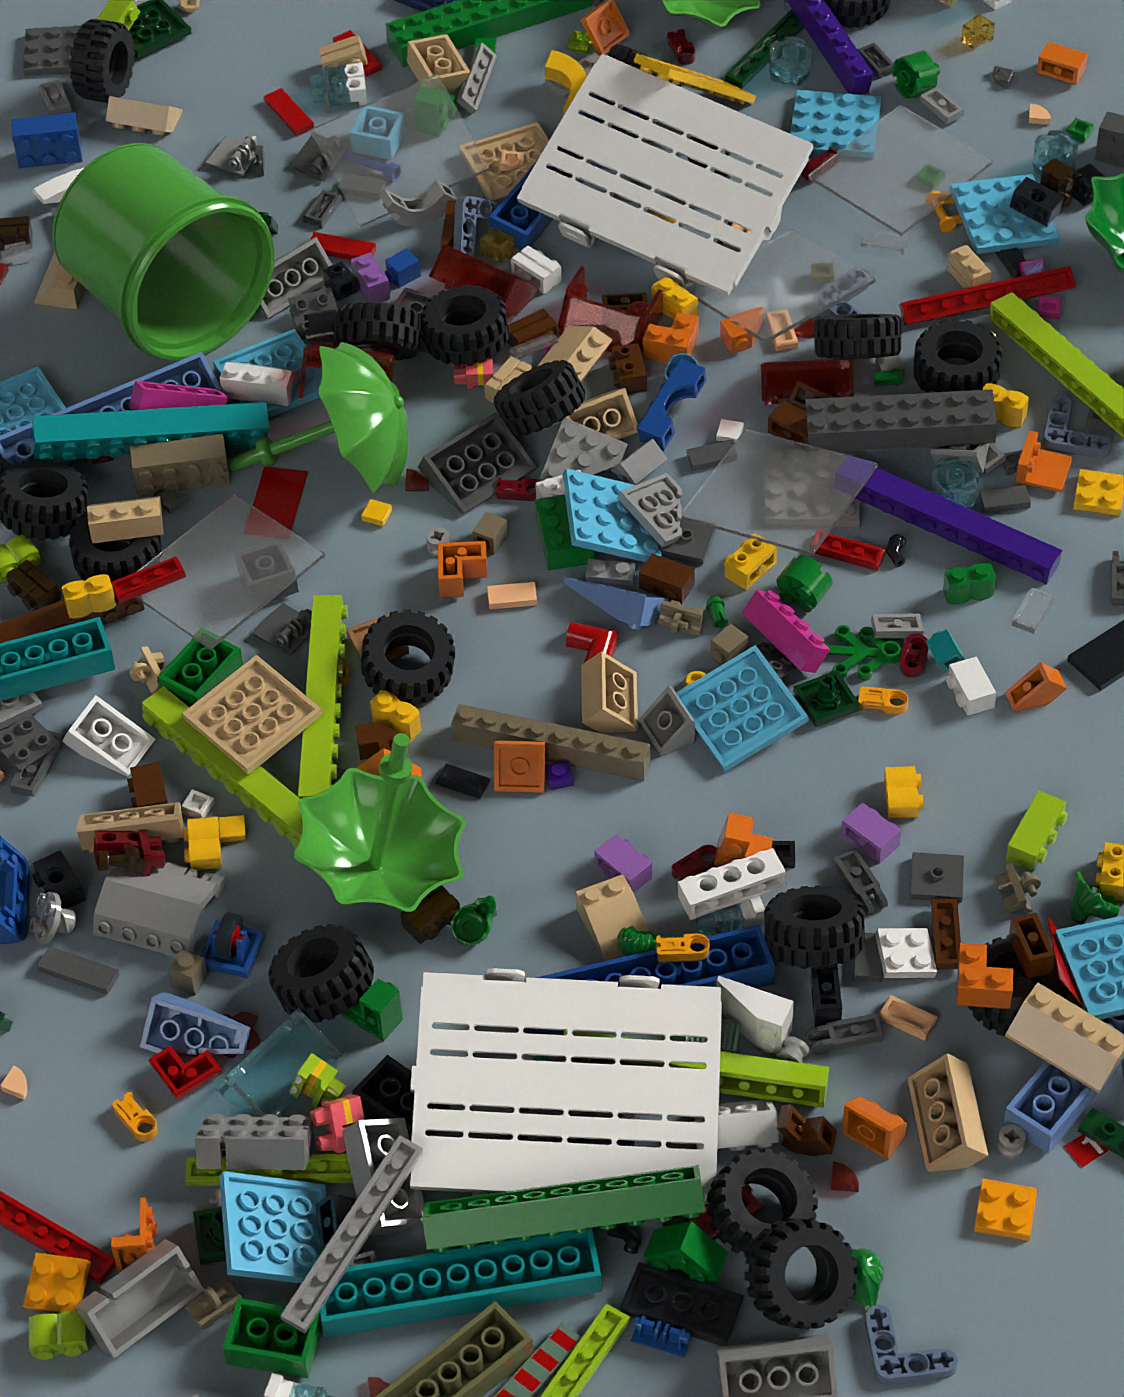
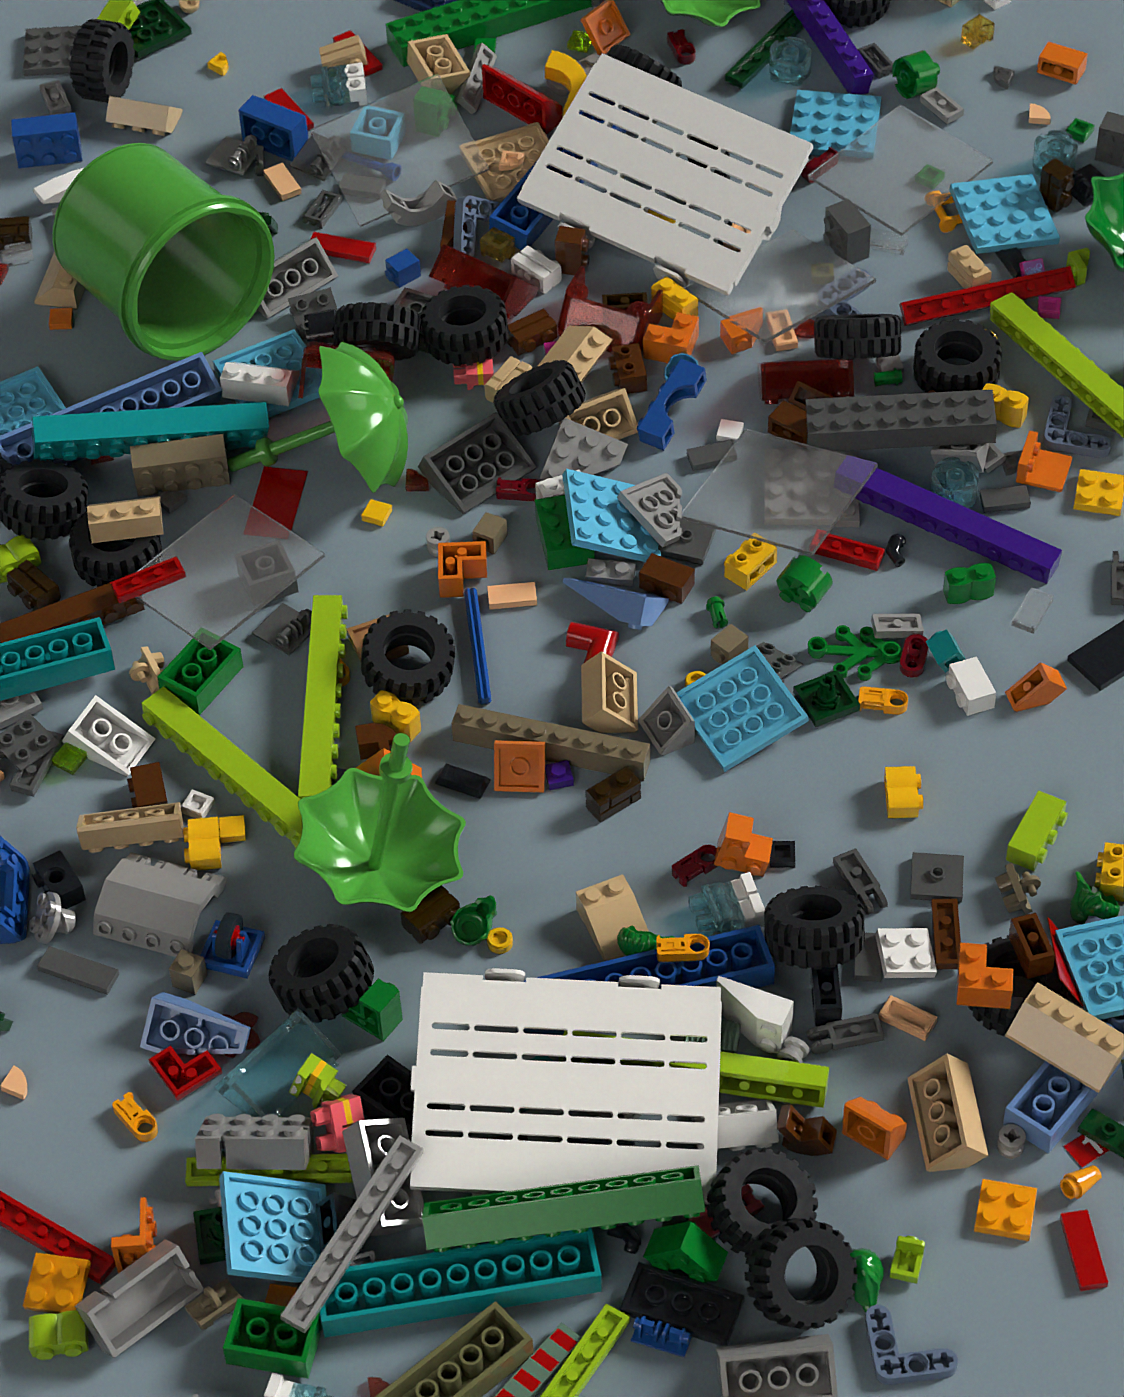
(60, 318): none -> orange tile
(69, 758): none -> clear neon green plate
(88, 596): yellow brick -> none
(128, 850): dark red hips -> none
(159, 395): dark pink brick -> none
(218, 64): none -> yellow tile
(252, 714): tan plate -> none
(274, 126): none -> blue brick
(280, 1294): none -> orange tile
(282, 181): none -> light nougat tile
(340, 280): black brick -> none
(370, 278): medium lavender brick -> none
(477, 646): none -> blue axle
(500, 940): none -> yellow tile
(520, 99): none -> red slope
(533, 345): clear tile -> none
(571, 249): none -> reddish brown brick
(613, 794): none -> dark brown brick
(619, 858): medium lavender brick -> none
(640, 463): light grey hinge -> none
(680, 617): dark tan hips -> none
(694, 80): yellow plate -> none
(731, 883): white brick -> none
(786, 631): dark pink brick -> none
(844, 1178): clear red tile -> none
(847, 231): none -> dark grey brick
(871, 832): medium lavender brick -> none
(907, 1259): none -> lime bracket
(1036, 201): black brick -> none
(1078, 261): none -> lime bracket
(1079, 1182): none -> light orange cone
(1083, 1250): none -> red tile

